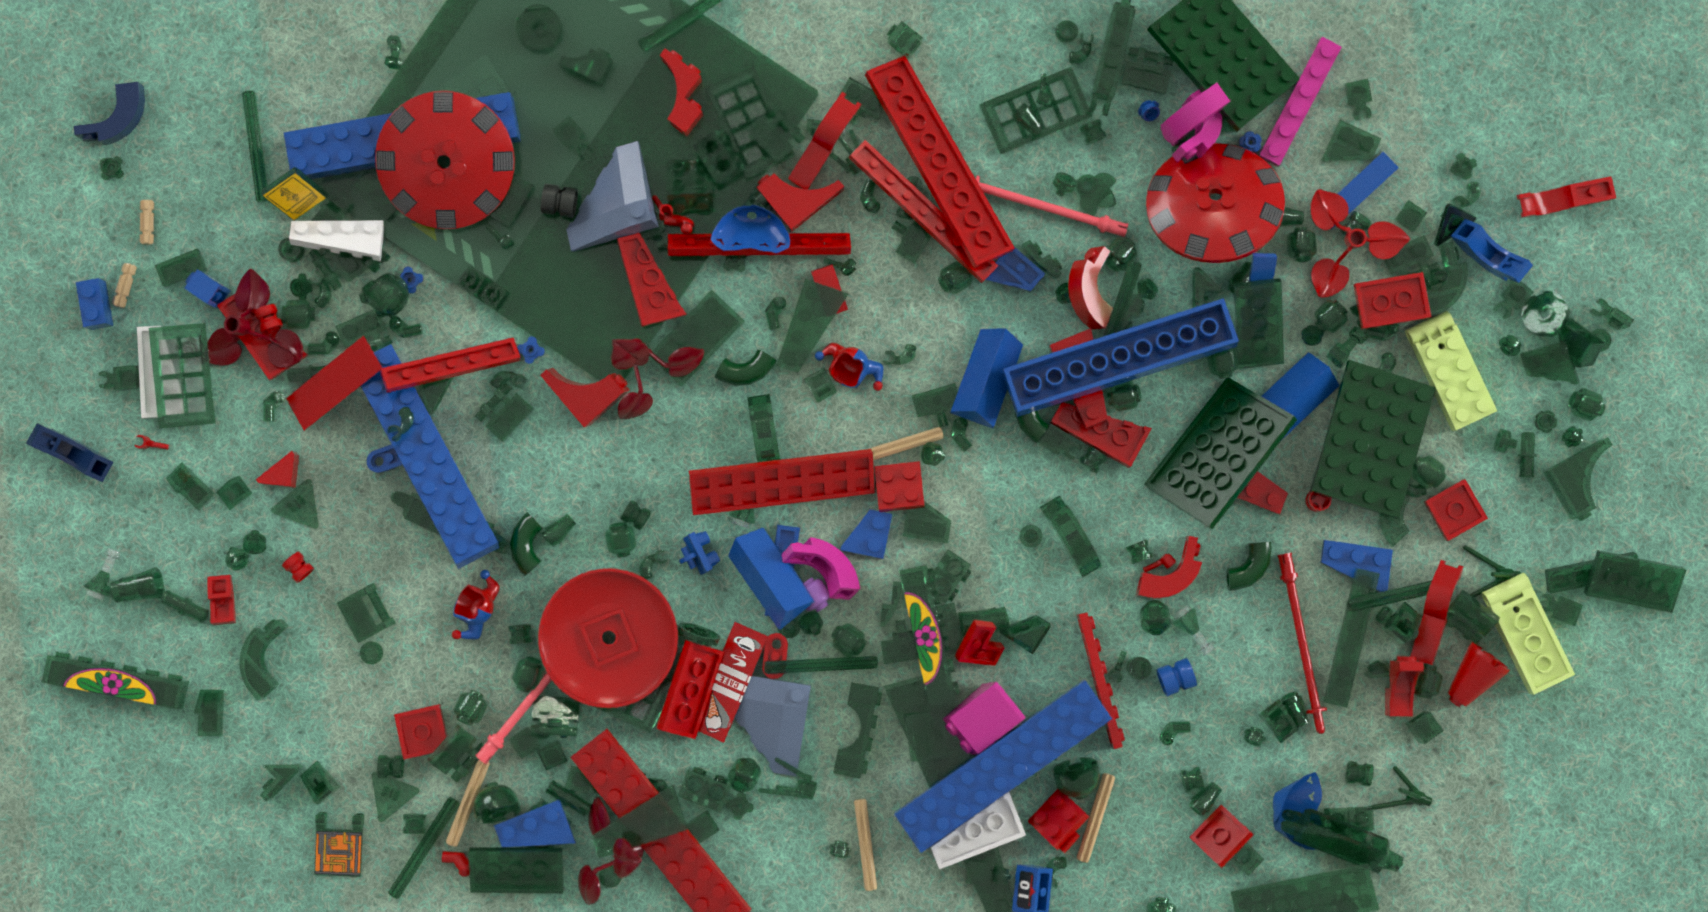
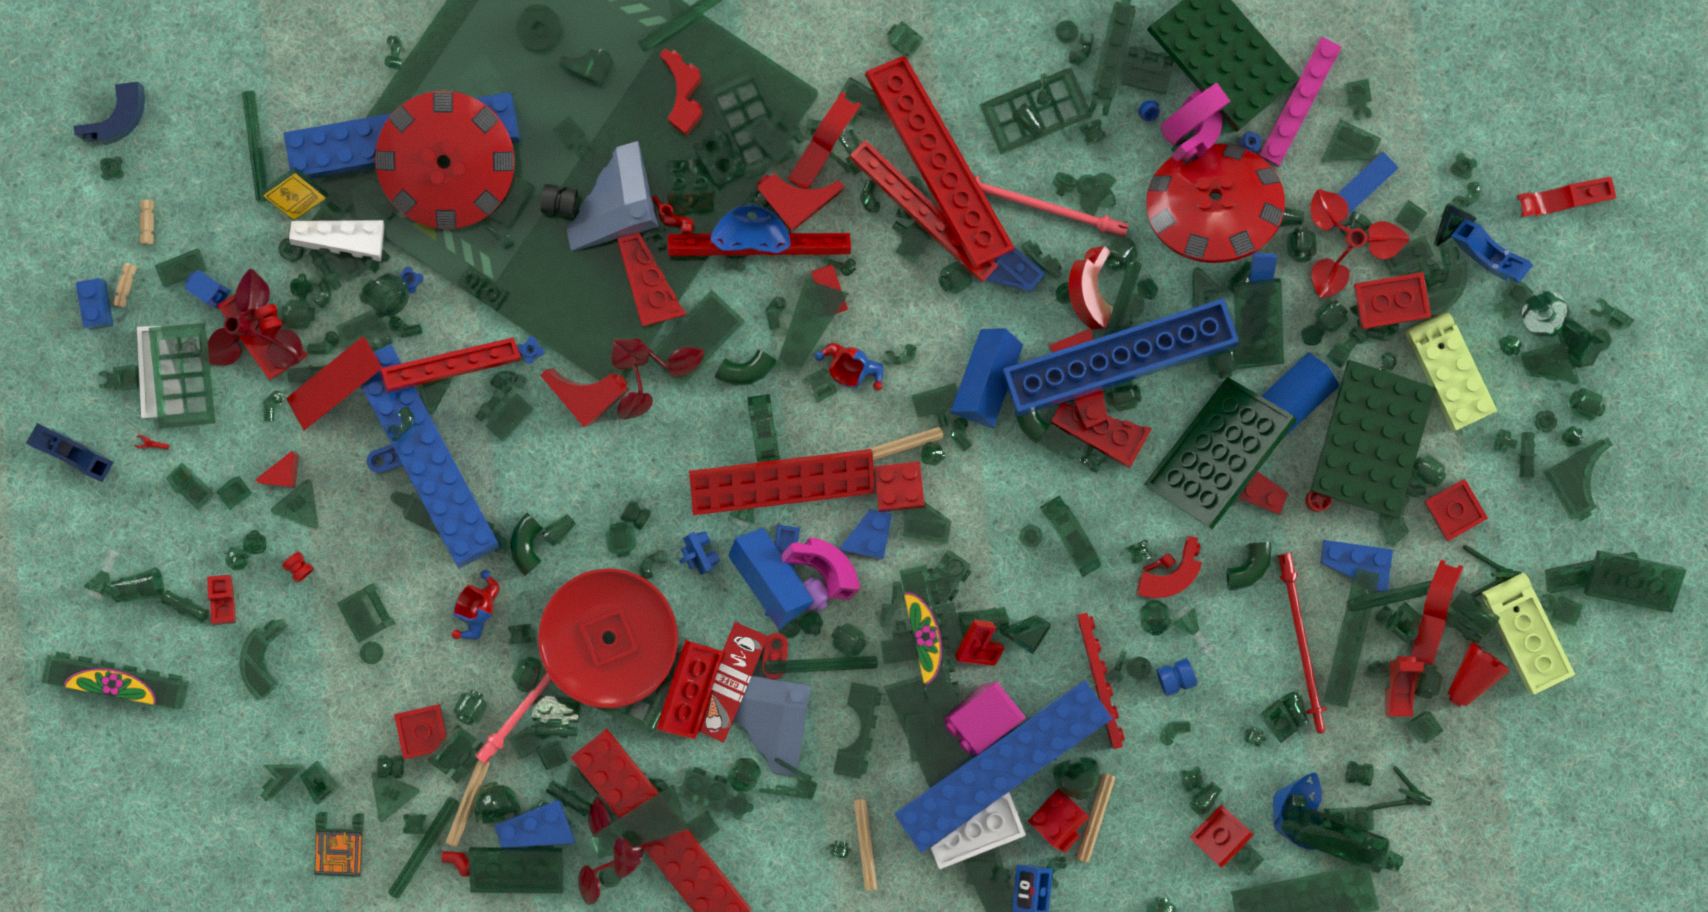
(210, 712): clear green slope -> none
(699, 633): clear green wheel -> none
(1296, 802): none -> plate

